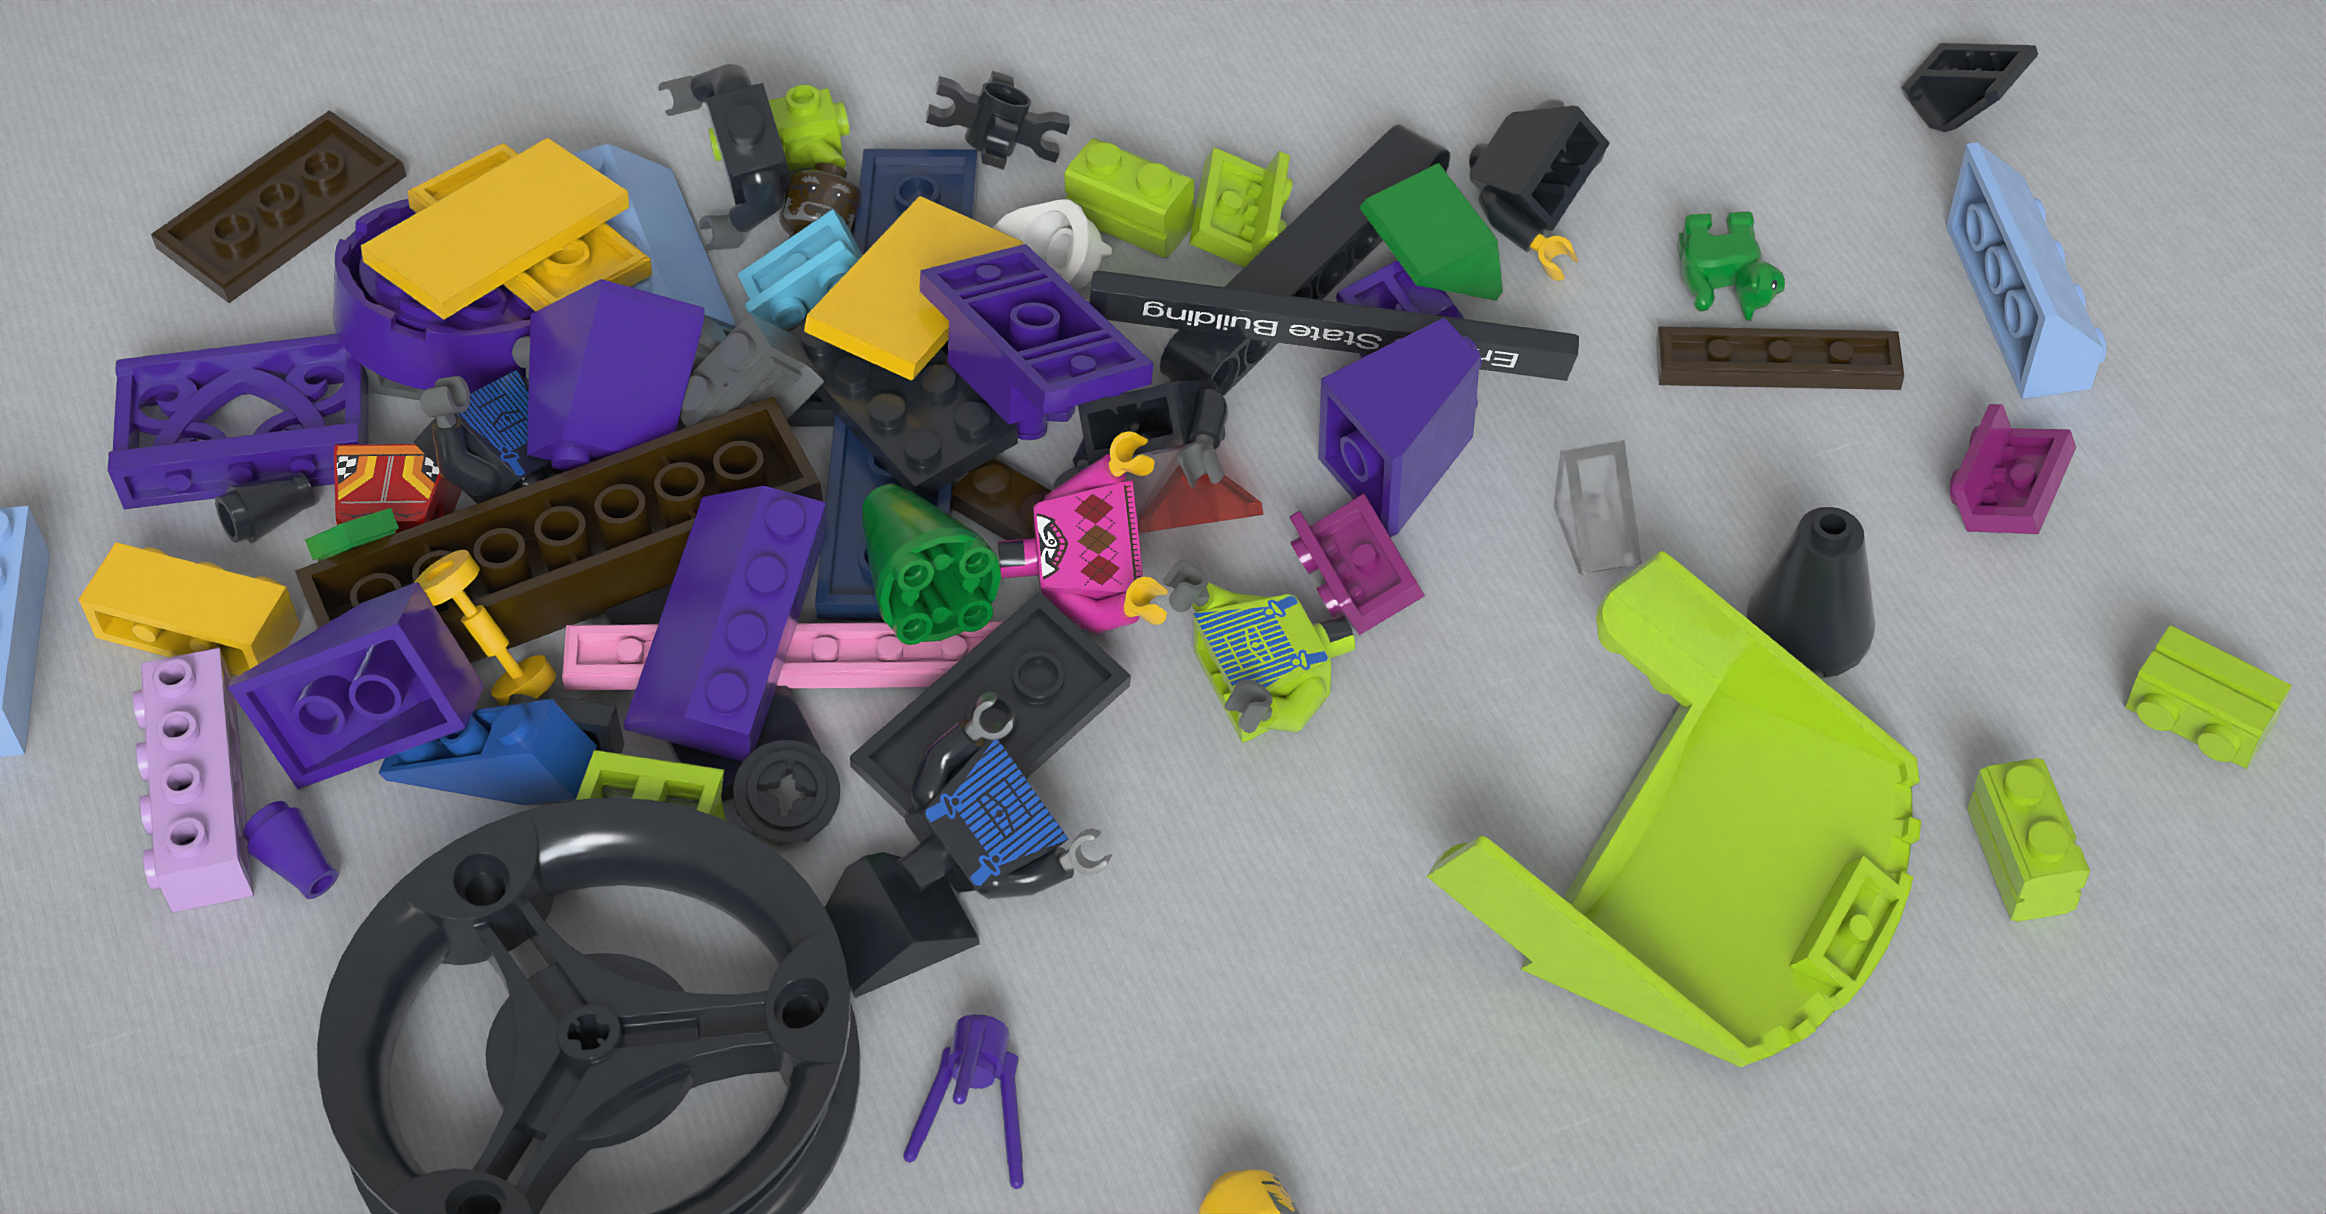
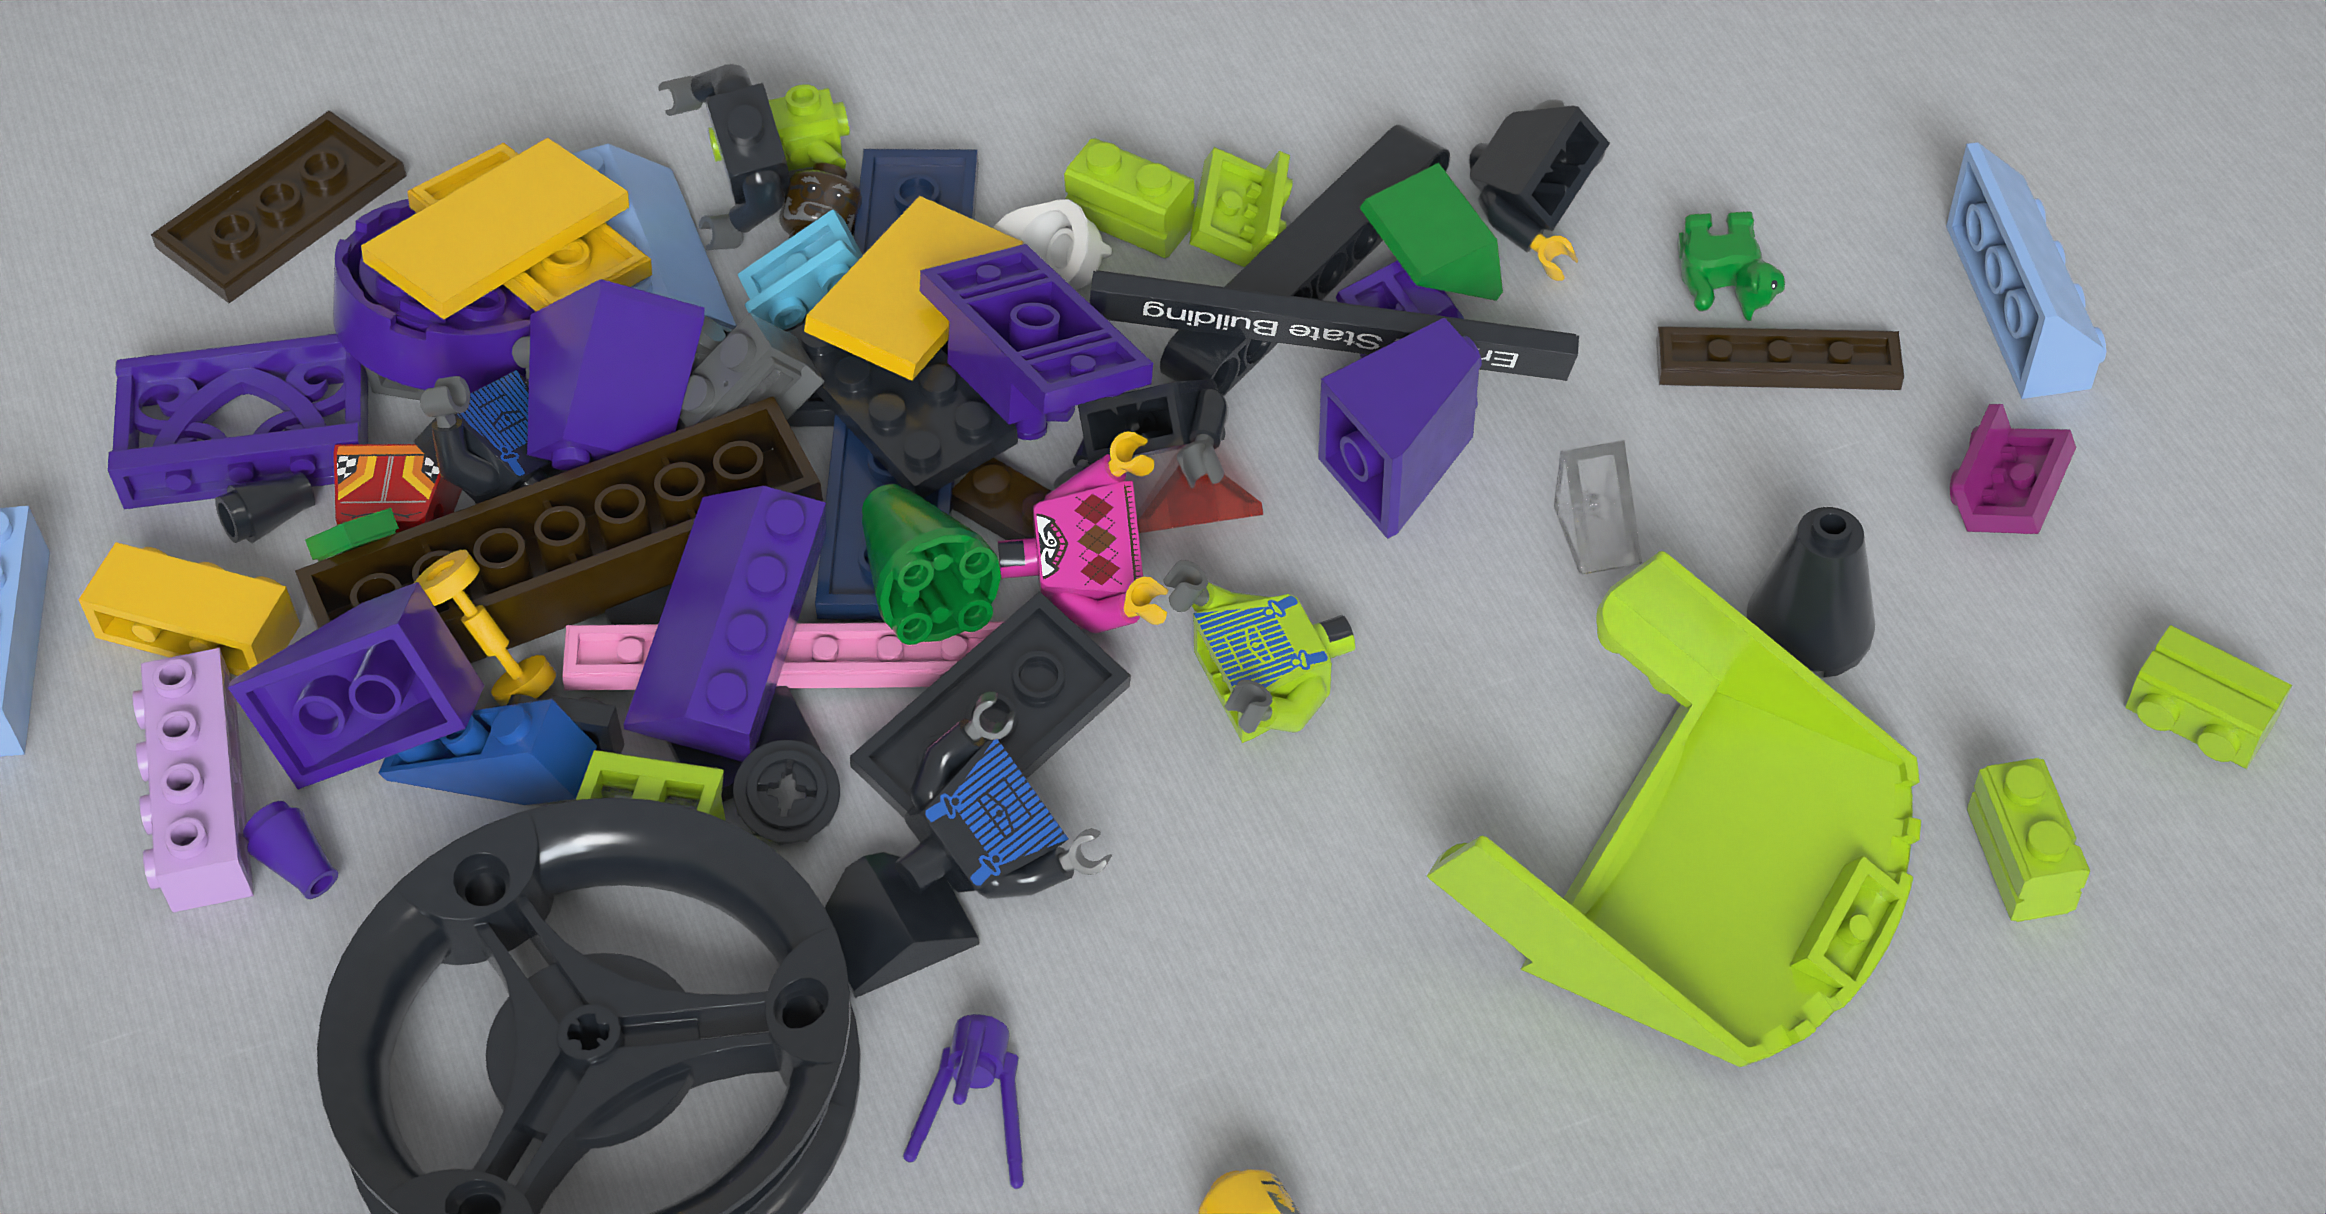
(997, 119): black pin -> none
(1358, 562): magenta bracket -> none
(1964, 81): black slope -> none

